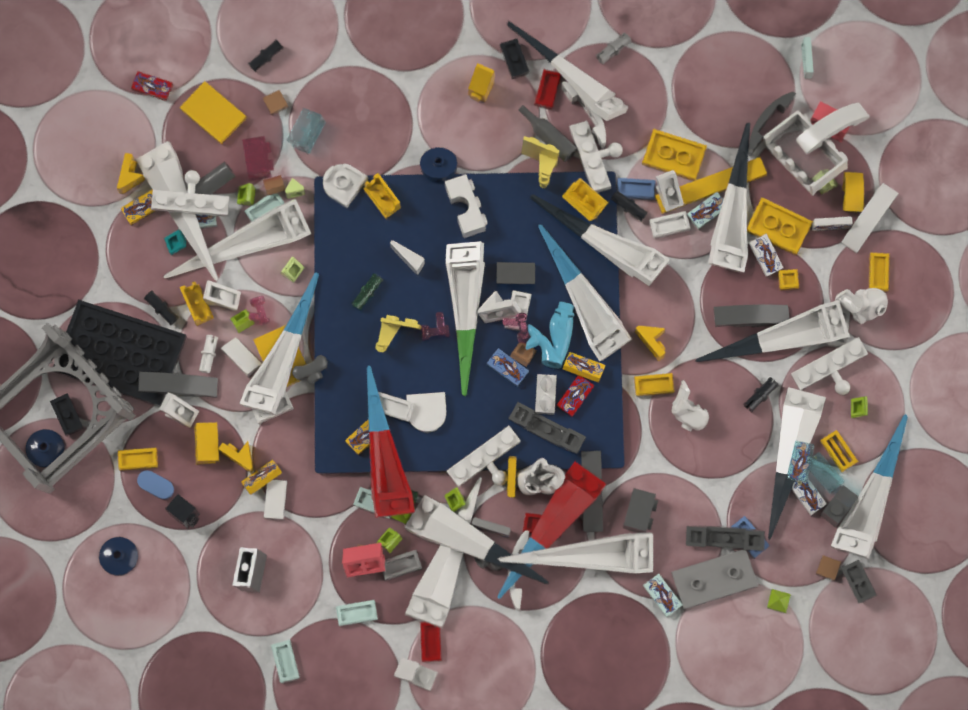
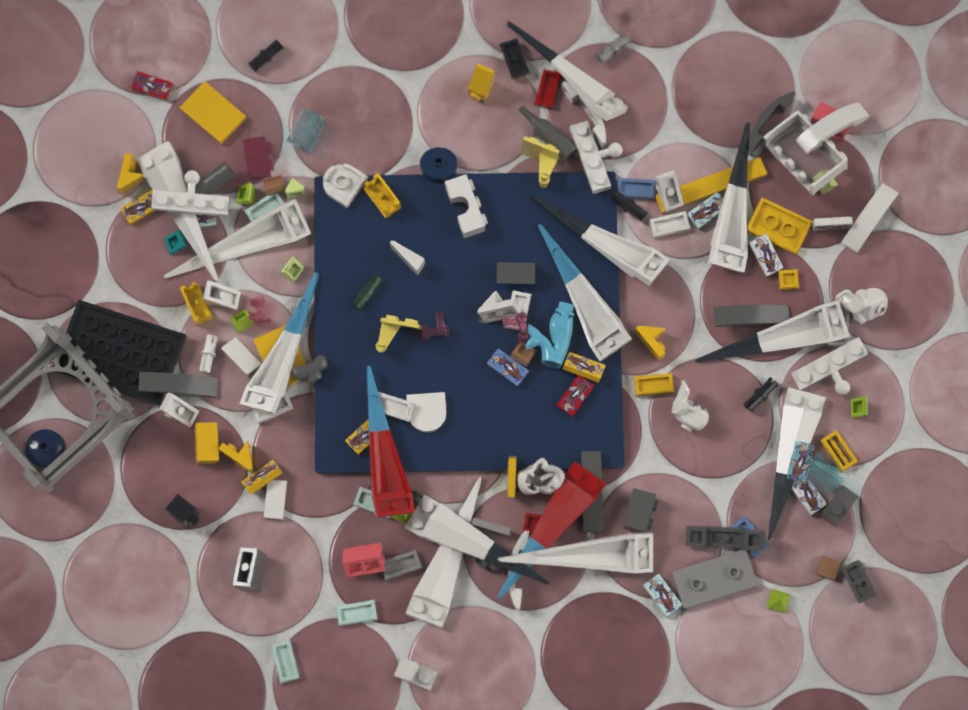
(66, 414): black plate -> none
(121, 565): dark blue dish -> none
(137, 459): yellow tile -> none
(155, 485): medium blue tile -> none
(161, 307): black pin -> none
(275, 102): medium nougat tile -> none
(390, 540): lime slope -> none
(430, 642): red tile -> none
(455, 499): lime slope -> none
(465, 277): white plate -> none
(484, 457): white plate -> none
(545, 394): white tile -> none
(546, 429): dark grey slope -> none
(585, 199): yellow hinge -> none
(674, 153): yellow tile -> none
(807, 57): light aqua tile -> none
(853, 191): yellow slope -> none
(863, 521): white plate -> none
(879, 271): yellow tile -> none

